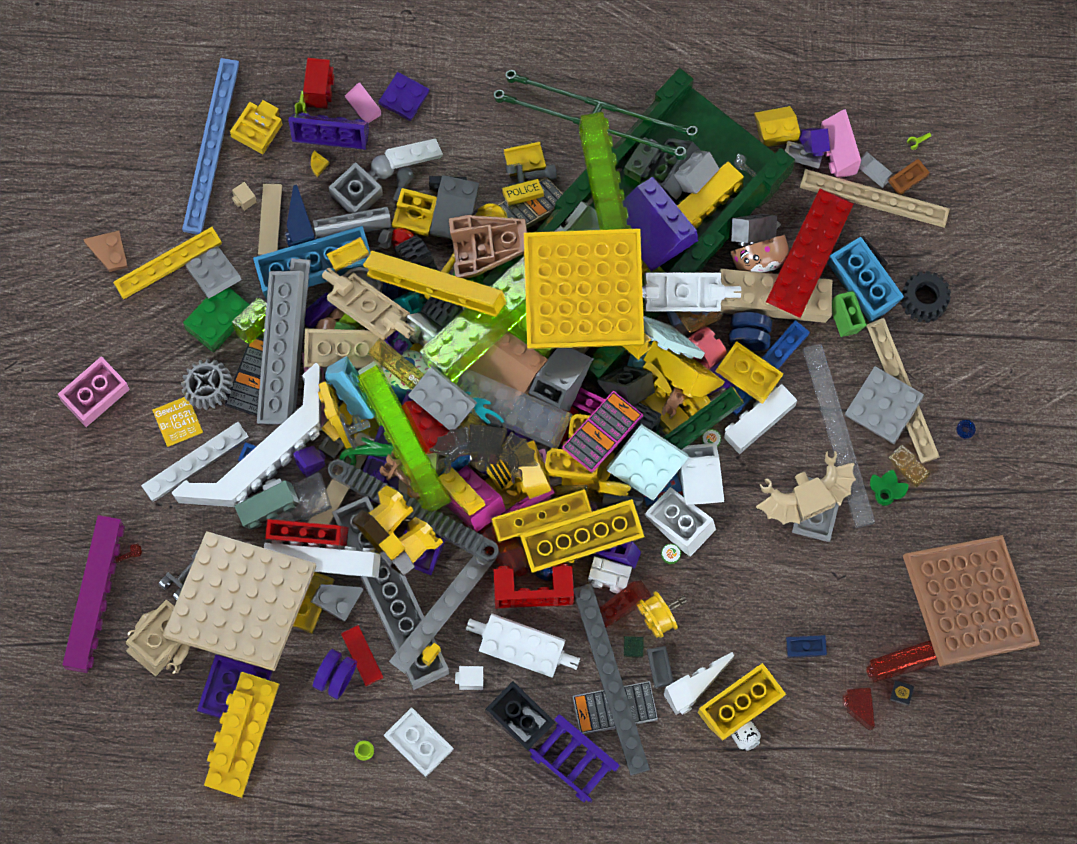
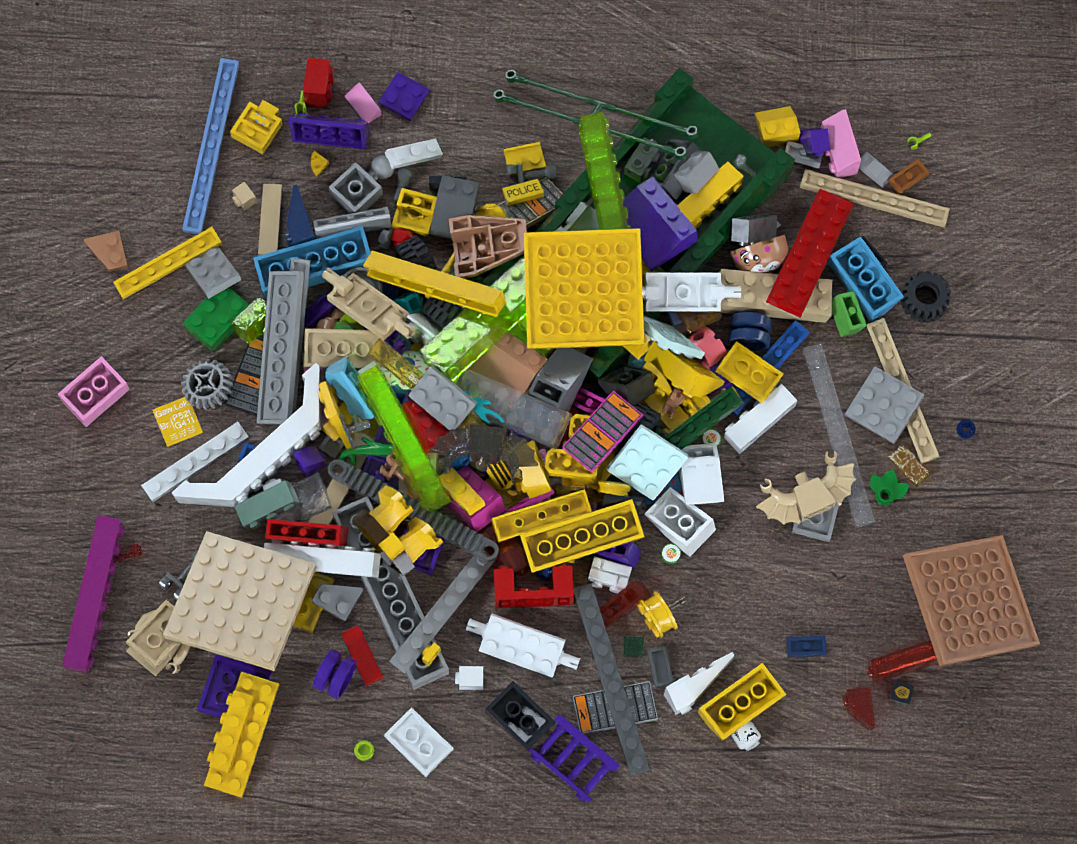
(348, 254): yellow tile -> none

